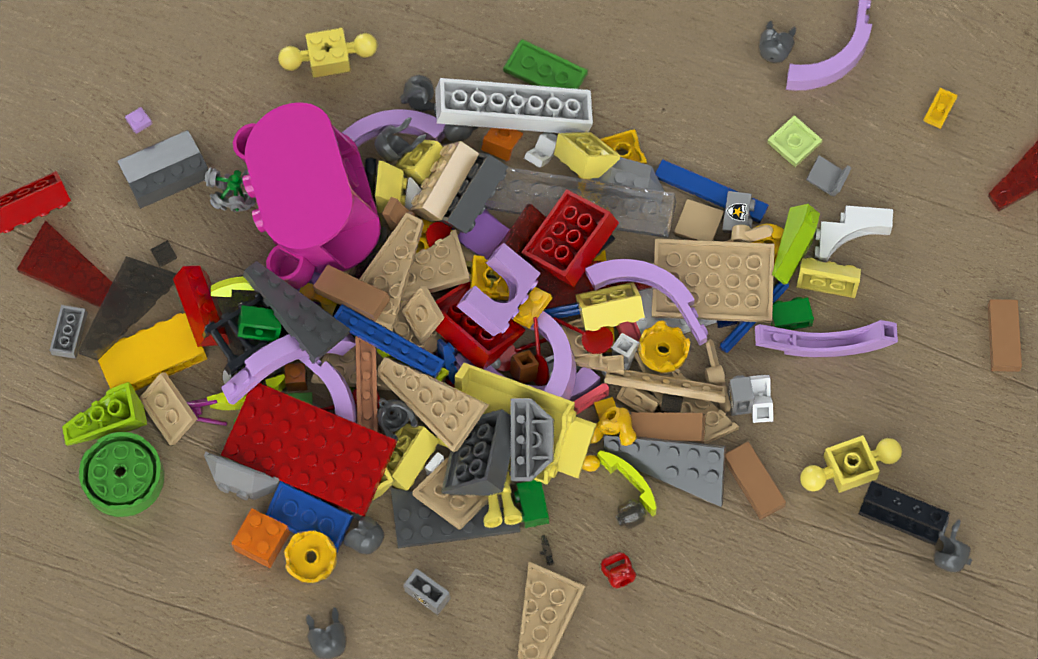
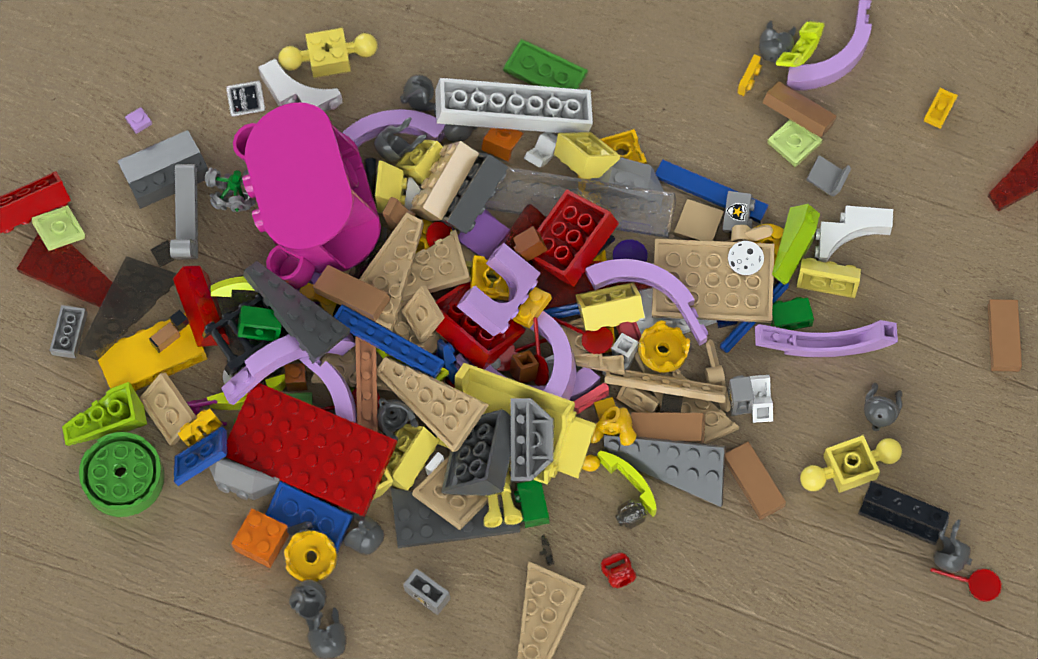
(58, 228): none -> yellowish green tile
(169, 333): none -> piece
(186, 213): none -> light grey beam
(200, 456): none -> blue tile
(208, 423): none -> yellow brick
(245, 98): none -> sticker
(287, 90): none -> white arch
(302, 527): none -> clear smoke tile
(308, 599): none -> dark grey hair
(529, 244): none -> dark orange brick
(630, 250): none -> dark purple sticker
(746, 258): none -> white sticker
(747, 82): none -> yellow plate
(799, 109): none -> medium nougat piece
(805, 46): none -> neon yellow slope
(881, 406): none -> dark grey hair
(982, 584): none -> red piece

